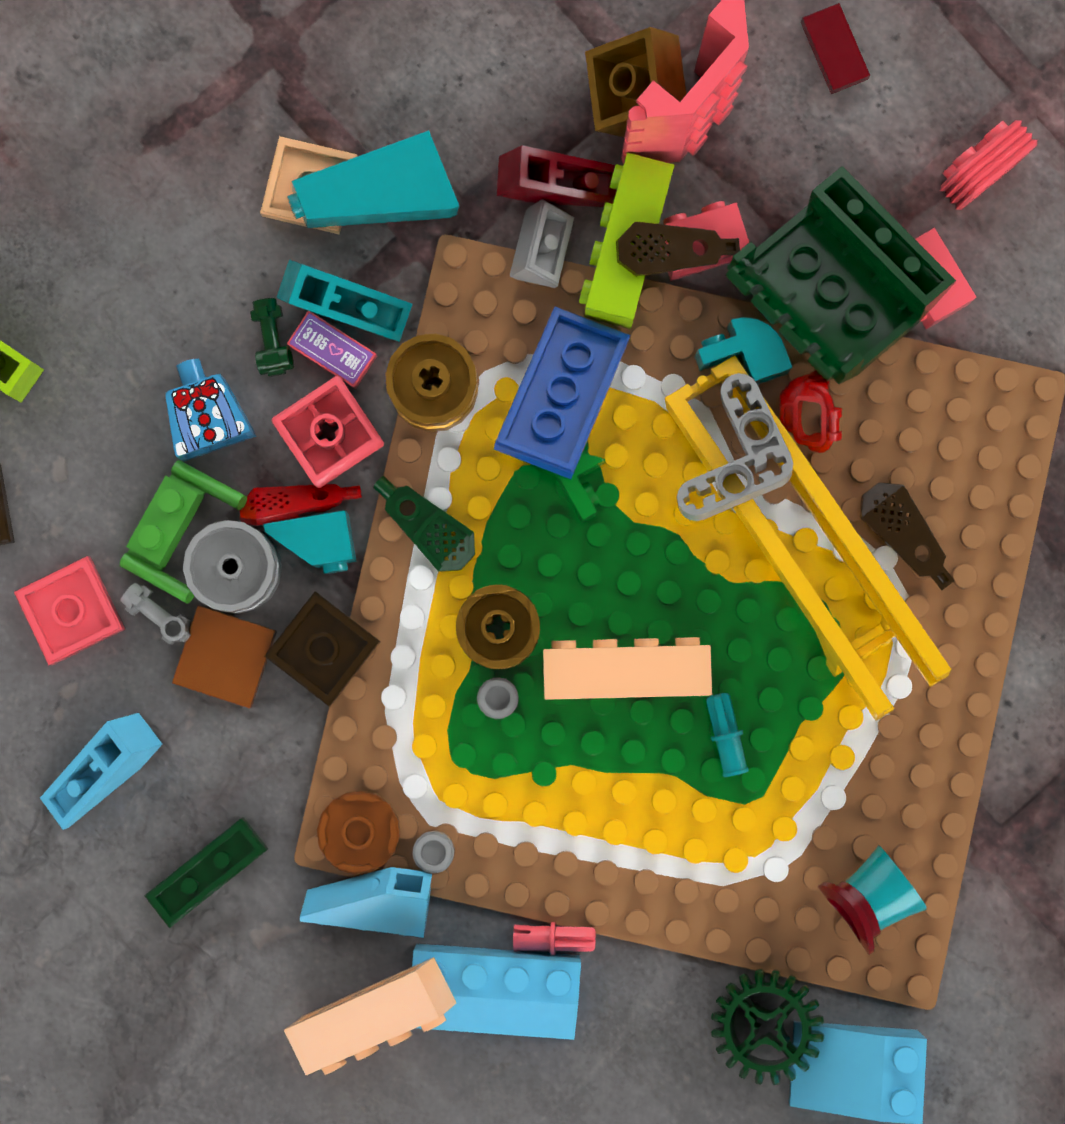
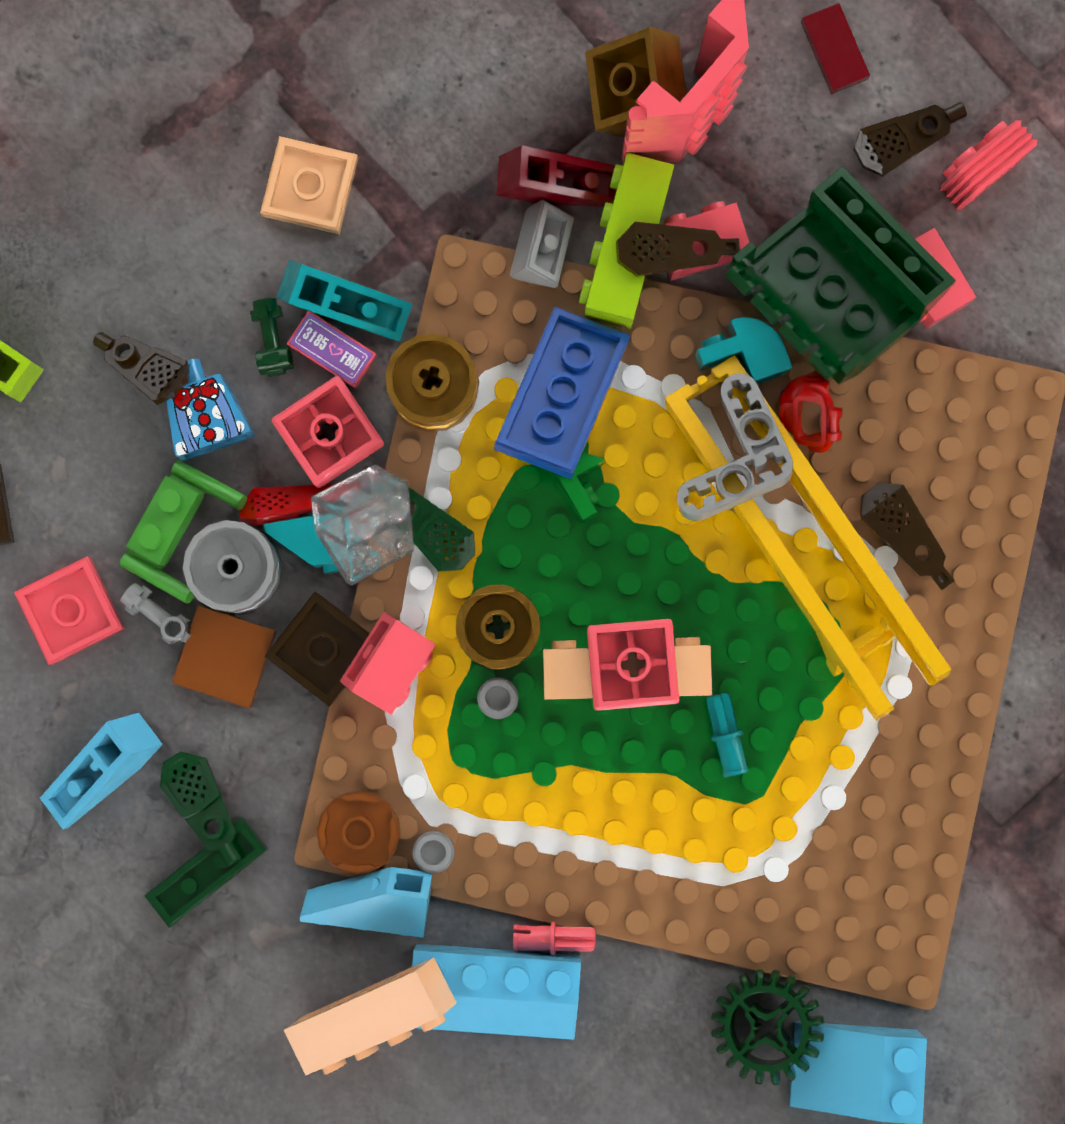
(149, 369): none -> dark brown piece
(204, 809): none -> dark green piece
(364, 522): none -> clear slope
(378, 187): teal slope -> none
(388, 663): none -> coral brick
(650, 642): none -> coral brick
(873, 898): teal hat -> none
(910, 134): none -> dark brown piece

